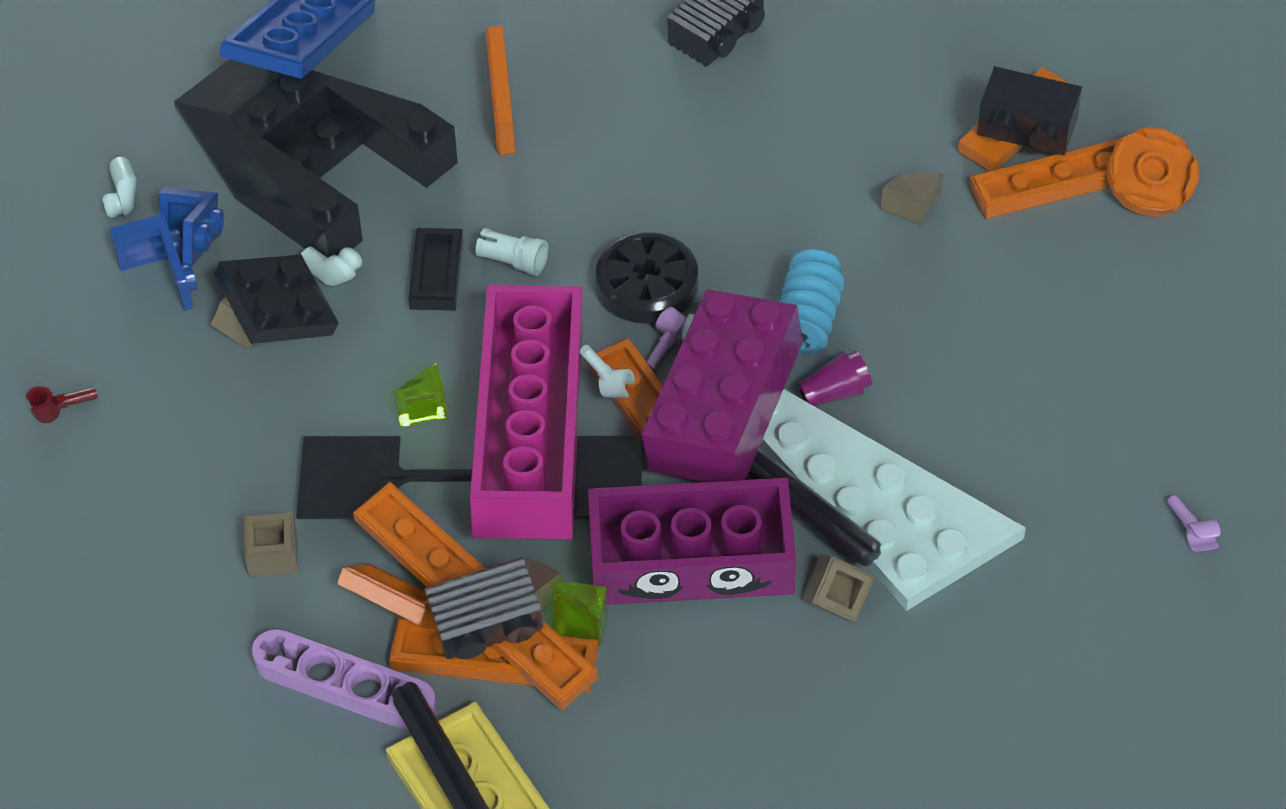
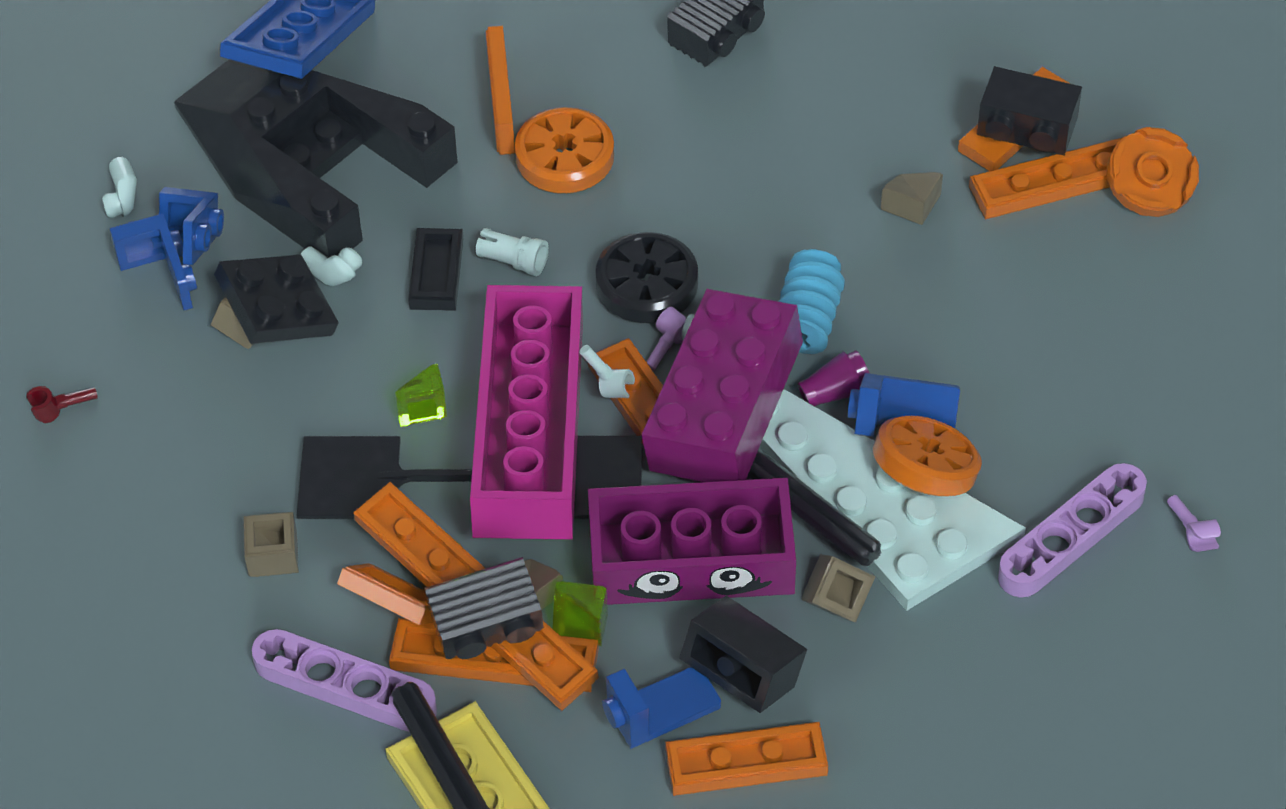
(566, 170): none -> orange wheel
(658, 707): none -> blue bracket
(743, 653): none -> black brick
(746, 758): none -> orange tile
(891, 397): none -> blue bracket
(927, 456): none -> orange wheel
(1077, 533): none -> lavender beam

